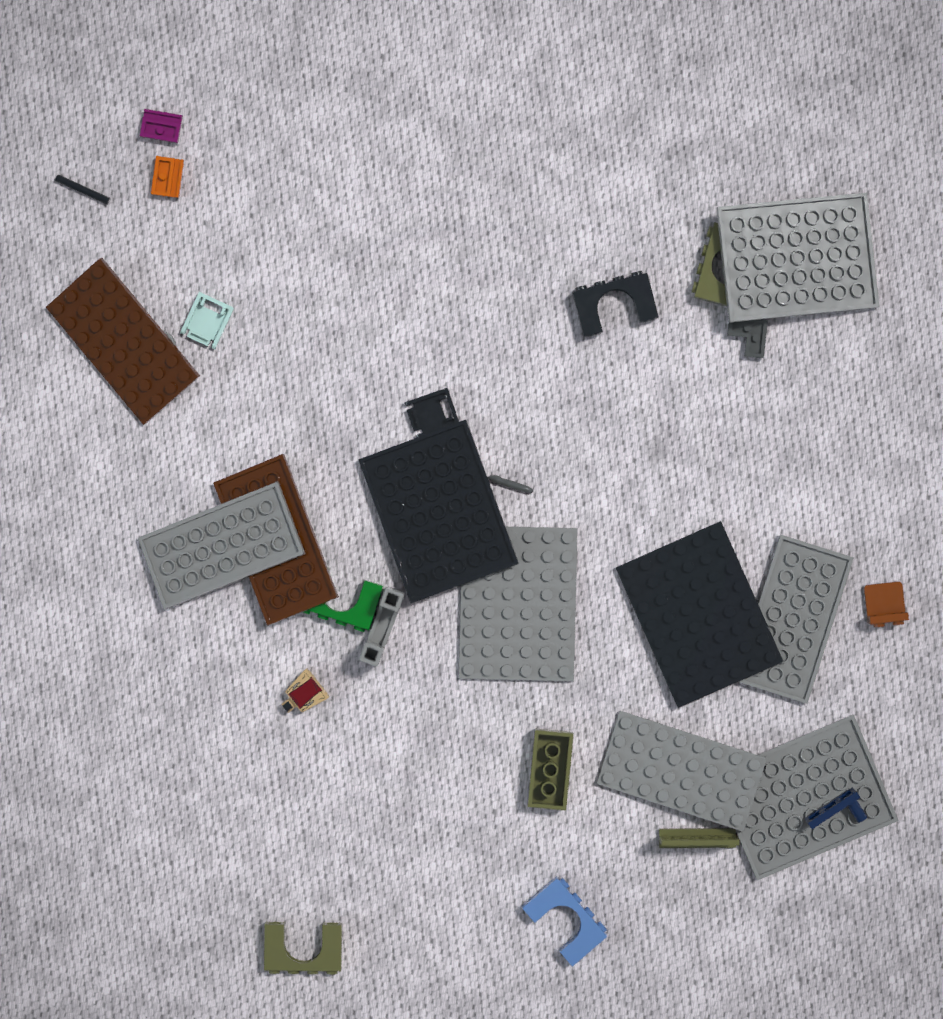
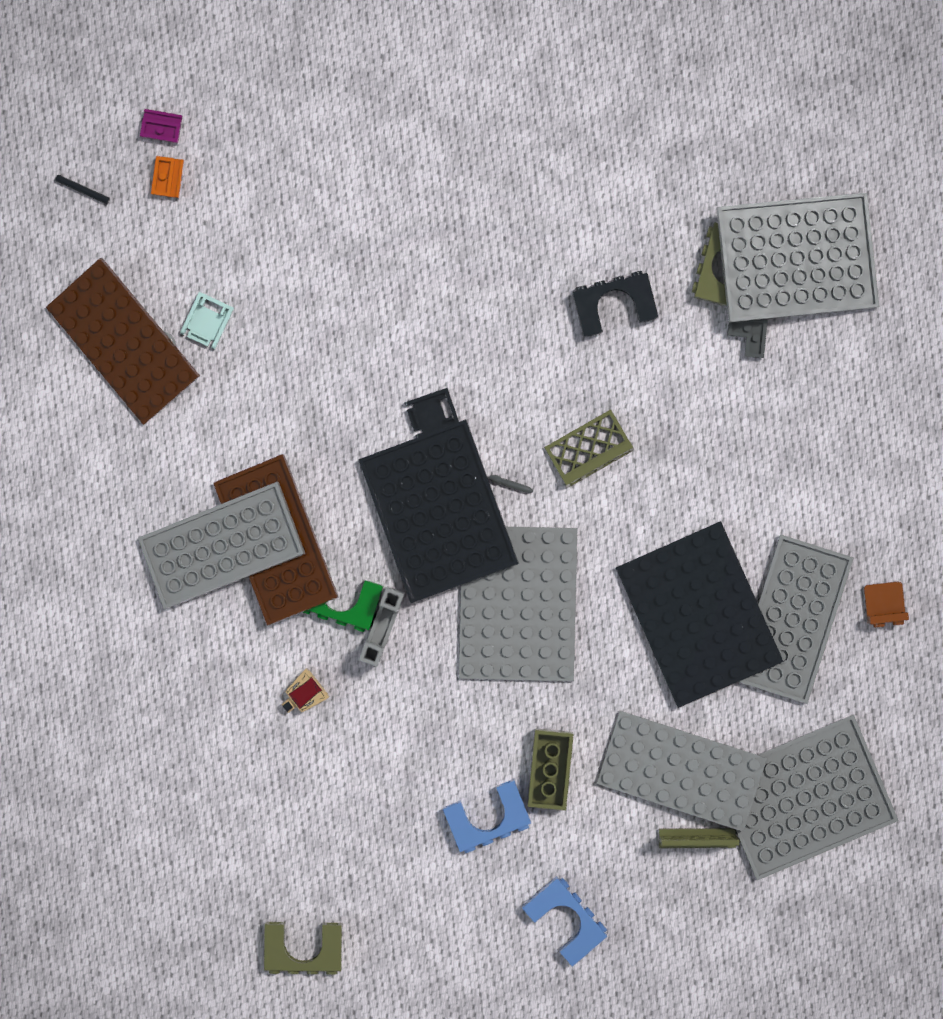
(469, 836): none -> medium blue arch
(597, 463): none -> olive fence
(846, 799): dark blue piece -> none

